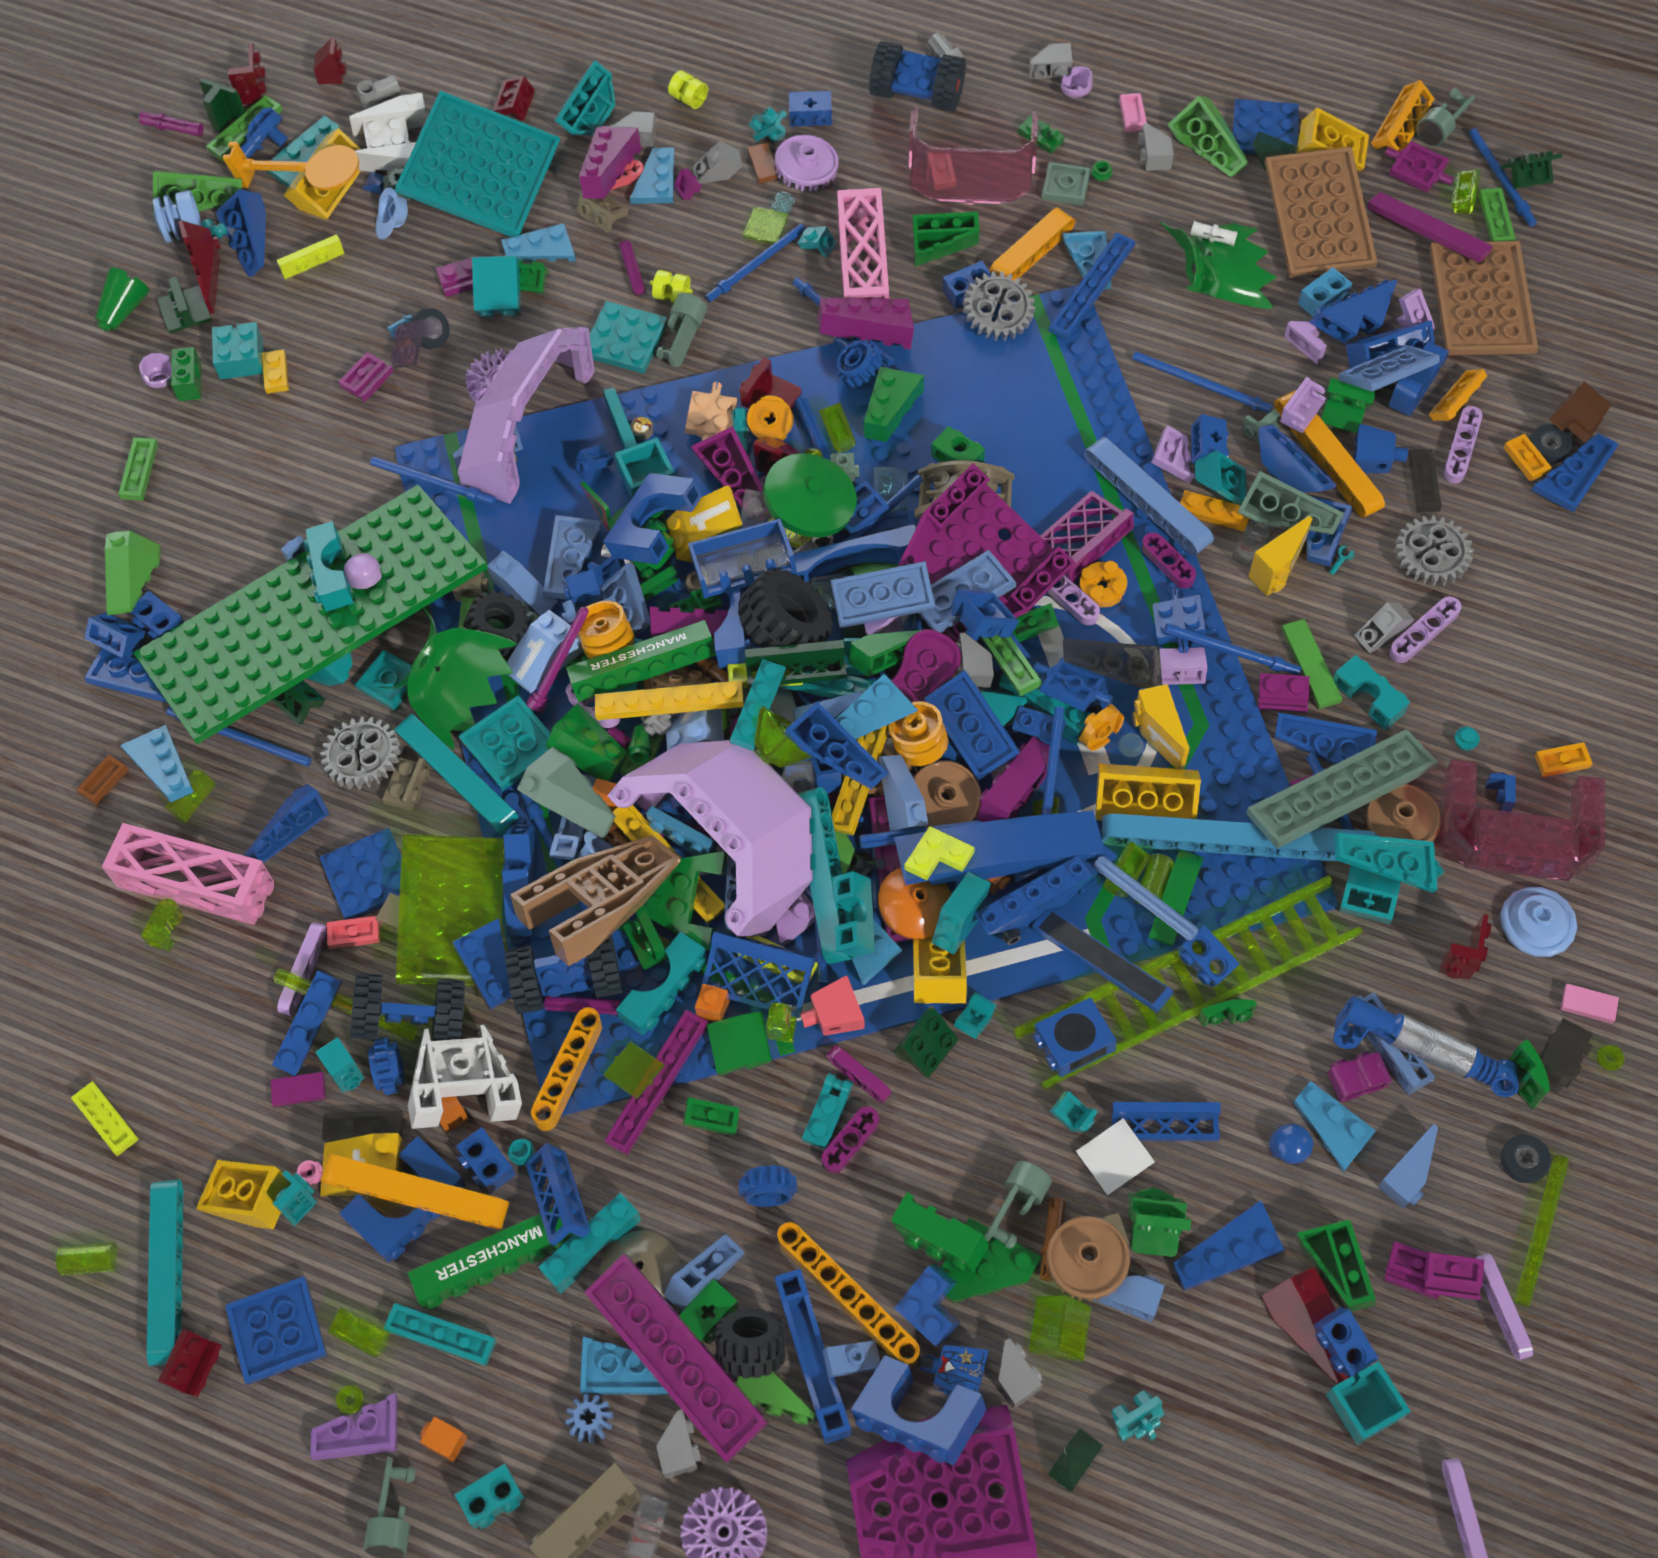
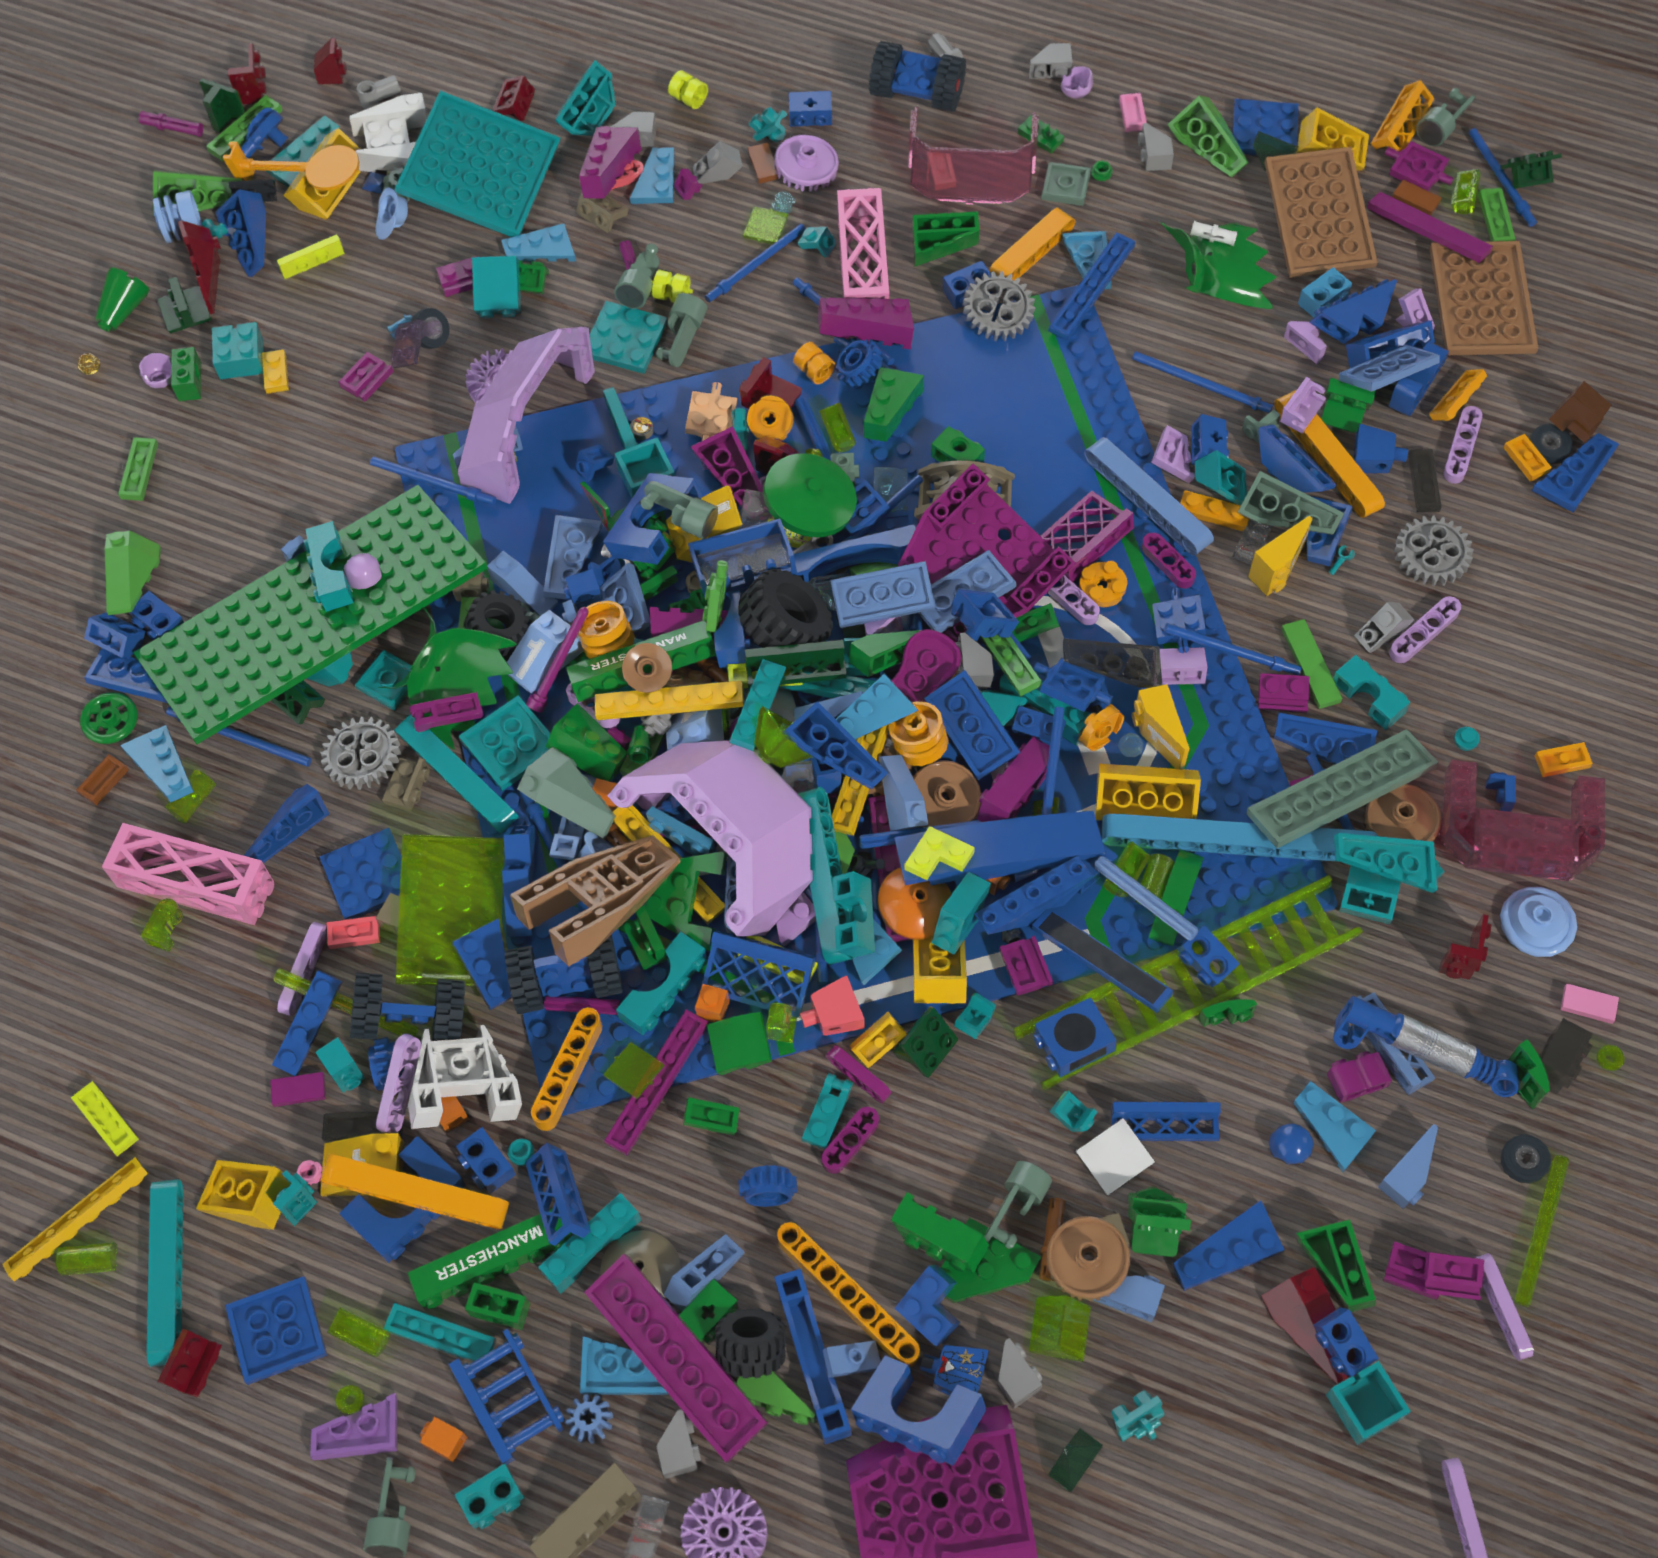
(68, 1224): none -> yellow plate
(88, 364): none -> clear yellow plate
(112, 735): none -> green plate
(266, 188): none -> black hinge
(392, 1114): none -> lavender beam
(446, 711): none -> magenta plate
(492, 1421): none -> blue fence
(497, 1306): none -> green brick
(636, 282): none -> sand green piece
(644, 655): none -> medium nougat dish
(689, 513): none -> sand green piece
(715, 595): none -> bright green plate
(814, 362): none -> light orange wheel
(878, 1040): none -> yellow slope
(1025, 965): none -> magenta plate
(1417, 197): none -> dark orange tile

